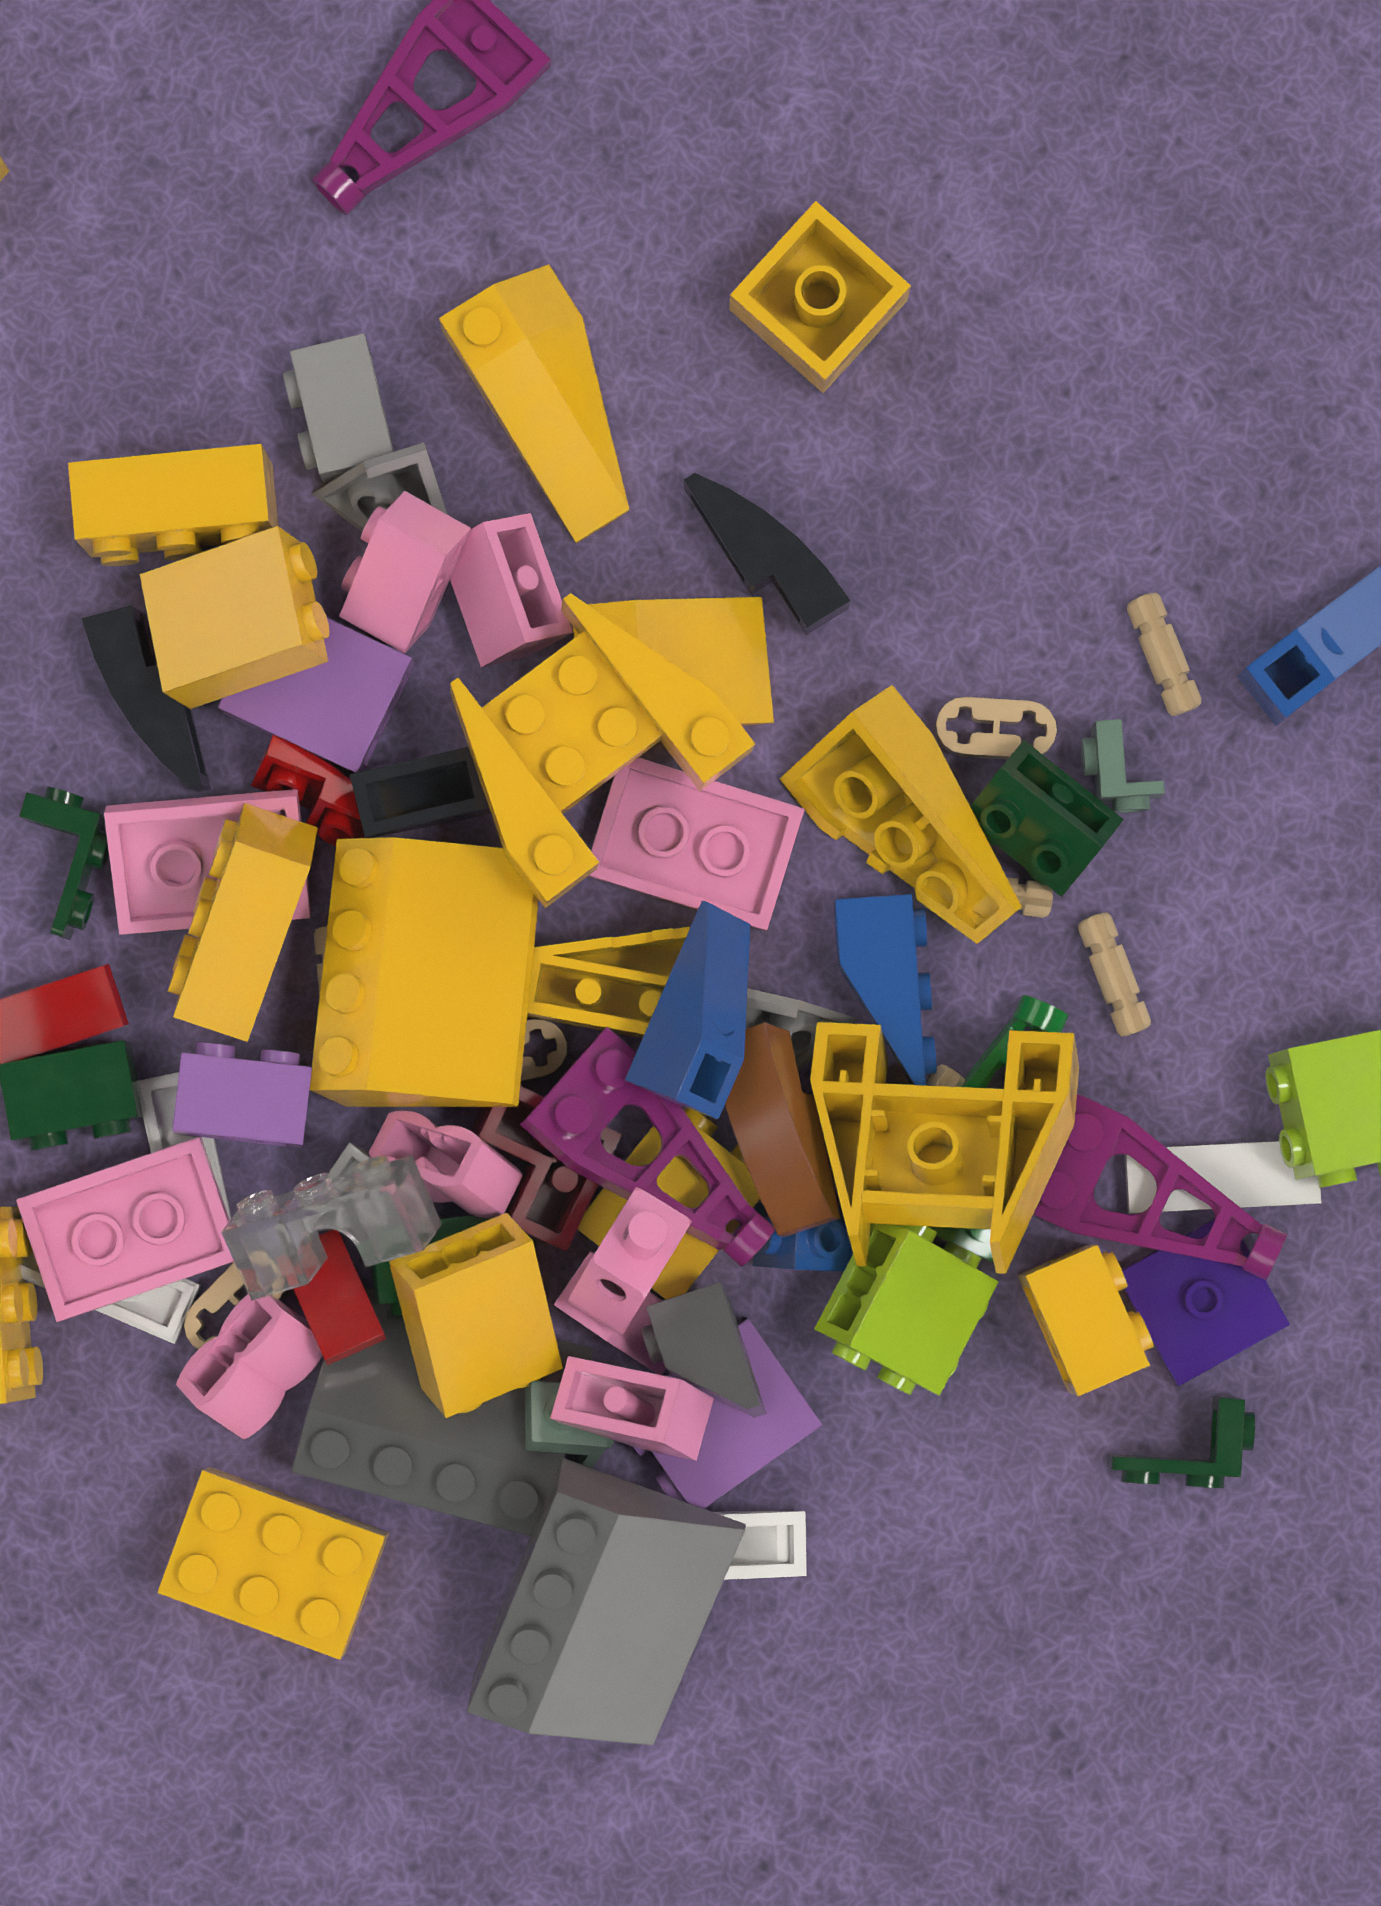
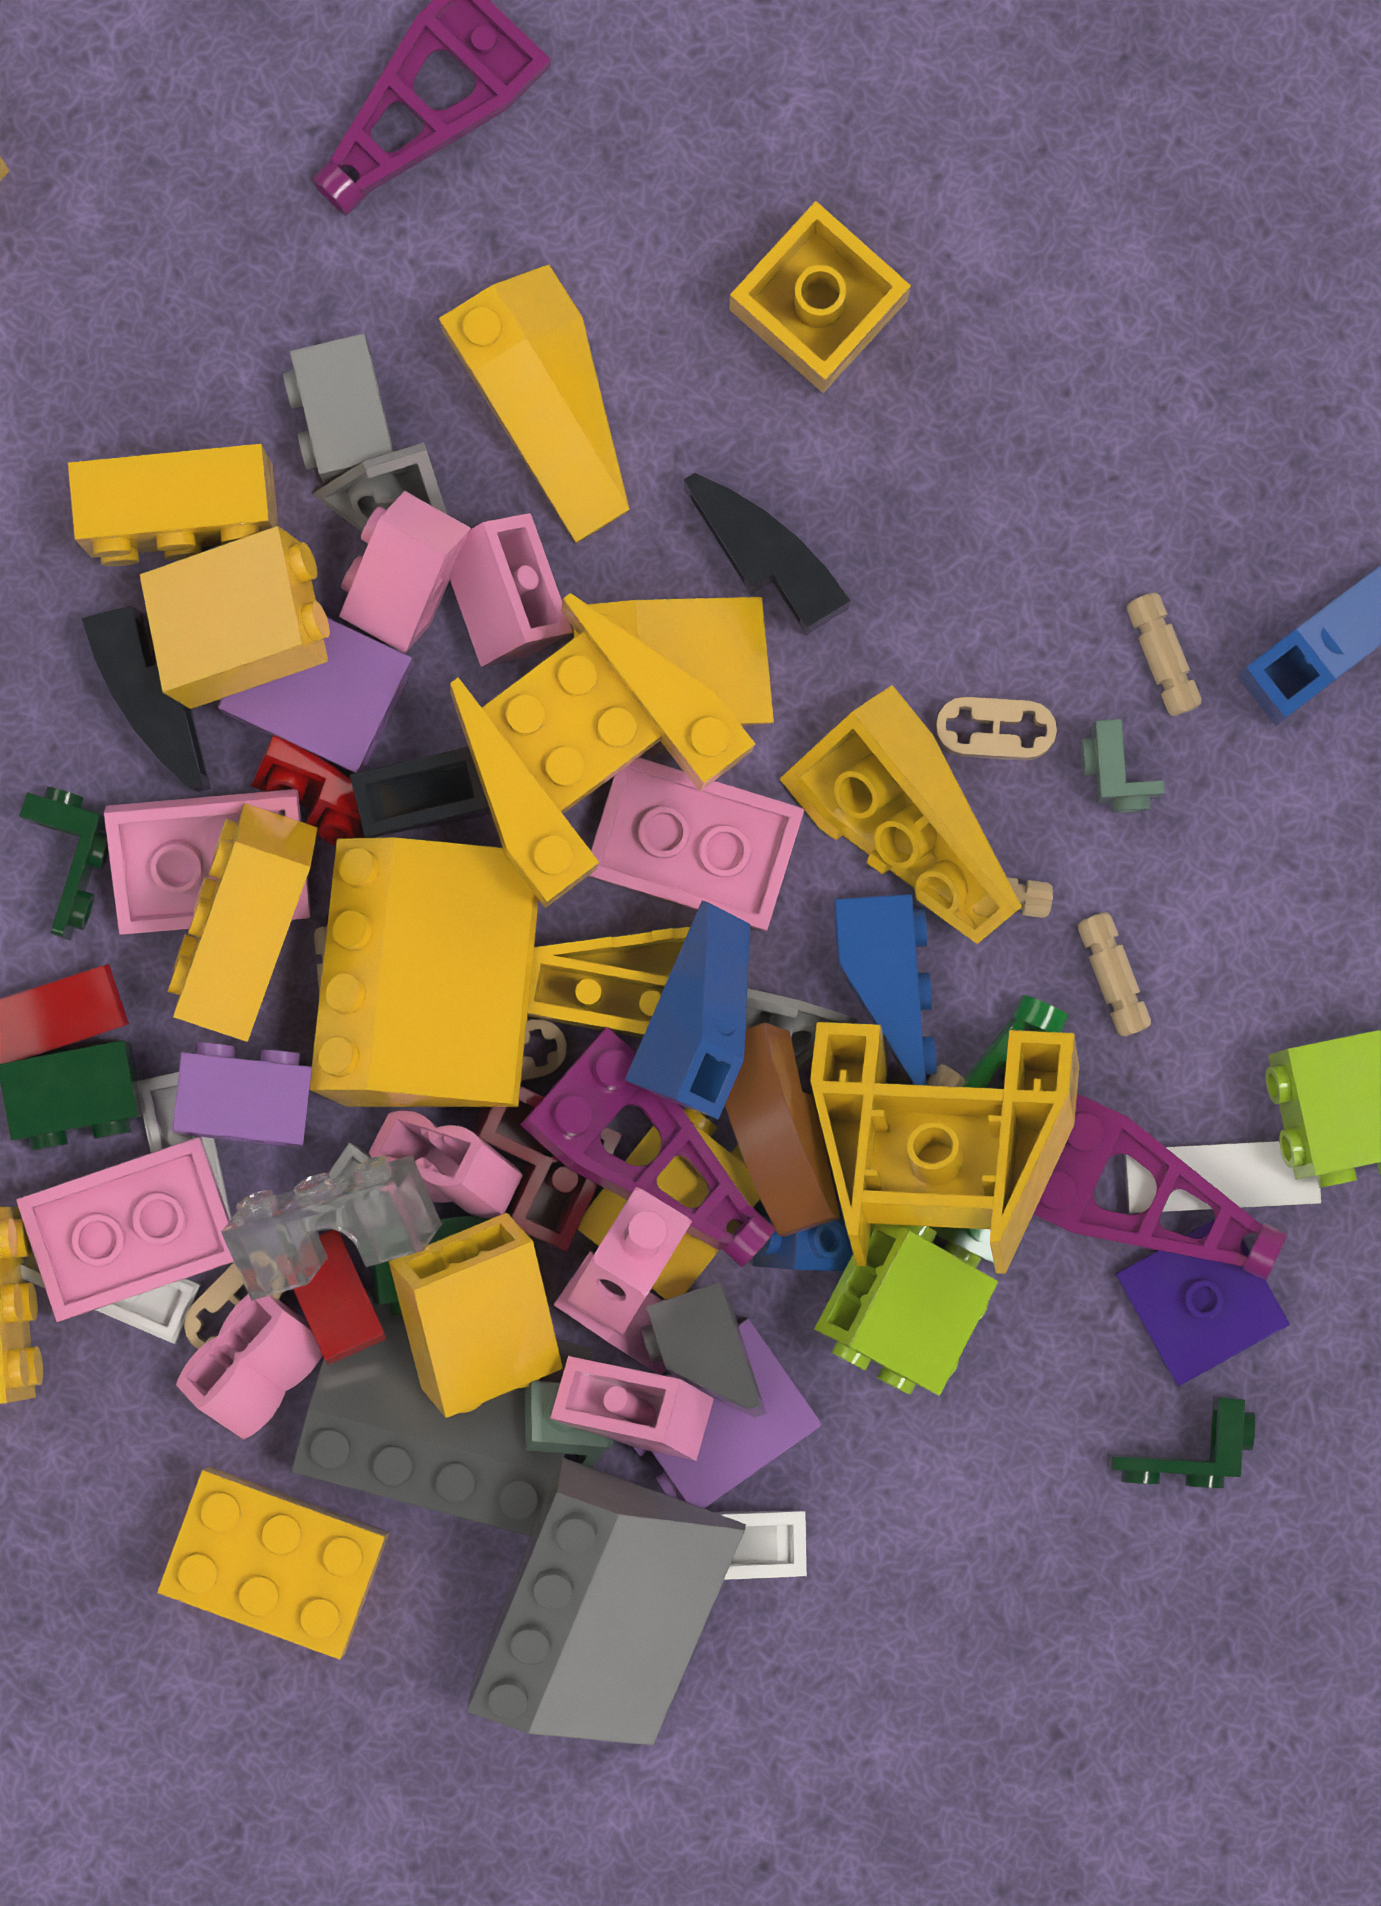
(1043, 818): dark green brick -> none
(1086, 1319): yellow brick -> none

